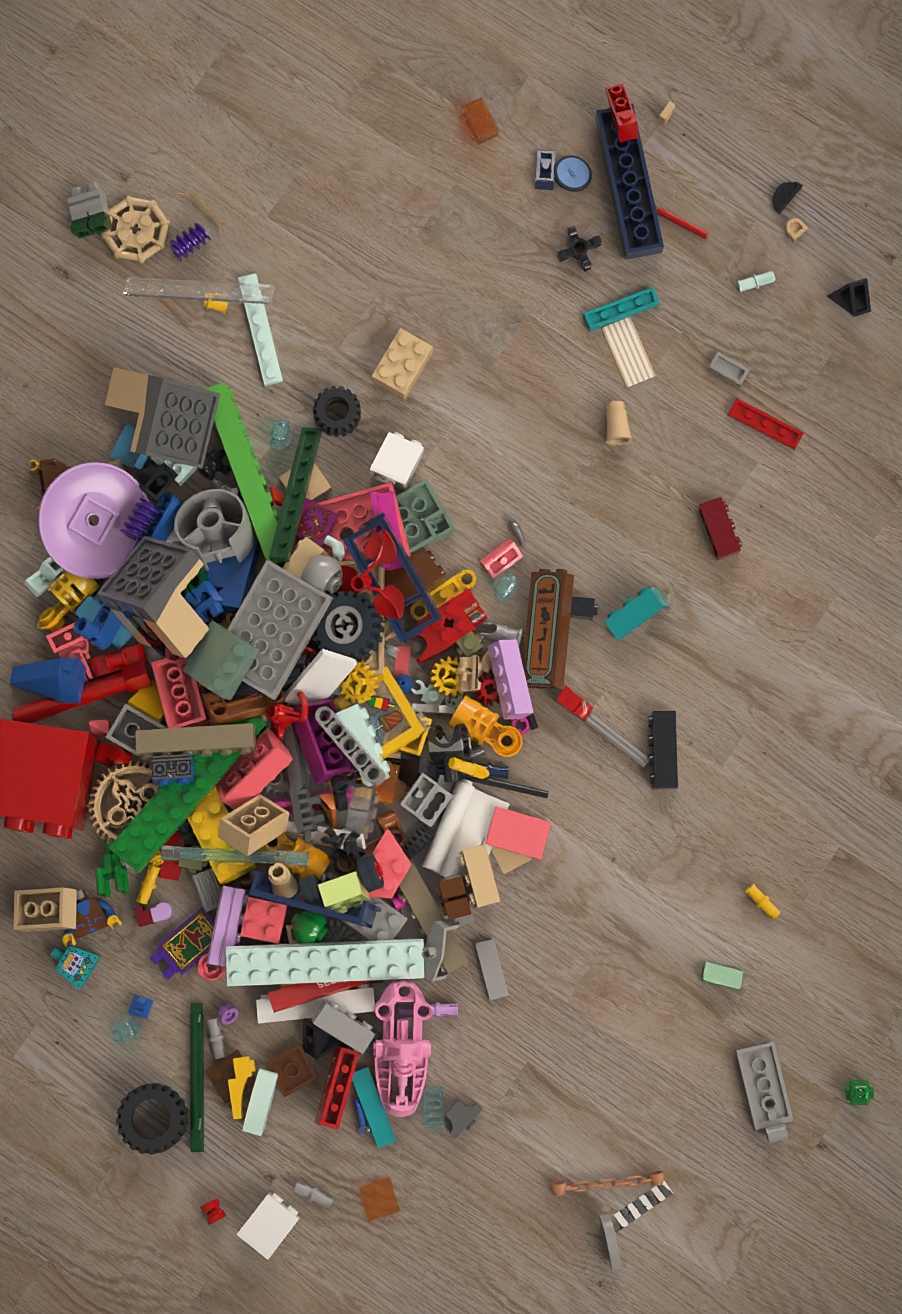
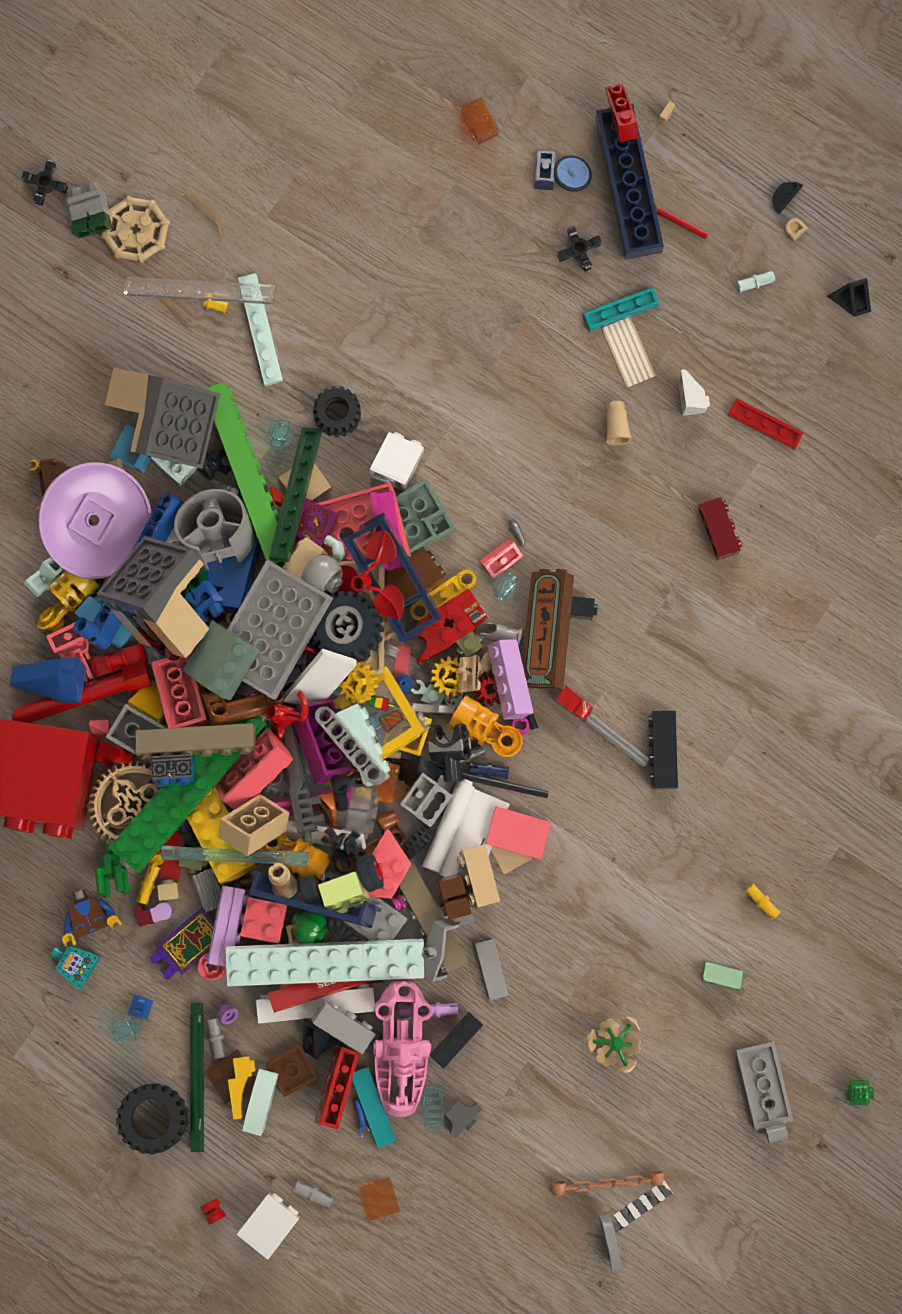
(44, 189): none -> black pin
(45, 909): tan brick -> none
(139, 520): dark purple piece -> none
(155, 479): black slope -> none
(168, 890): none -> tan plate
(189, 241): dark purple piece -> none
(402, 363): tan brick -> none
(456, 1040): none -> black brick
(469, 768): yellow piece -> none
(622, 1044): none -> tan plant
(636, 612): teal wedge -> none
(691, 395): none -> white slope
(728, 369): light grey tile -> none

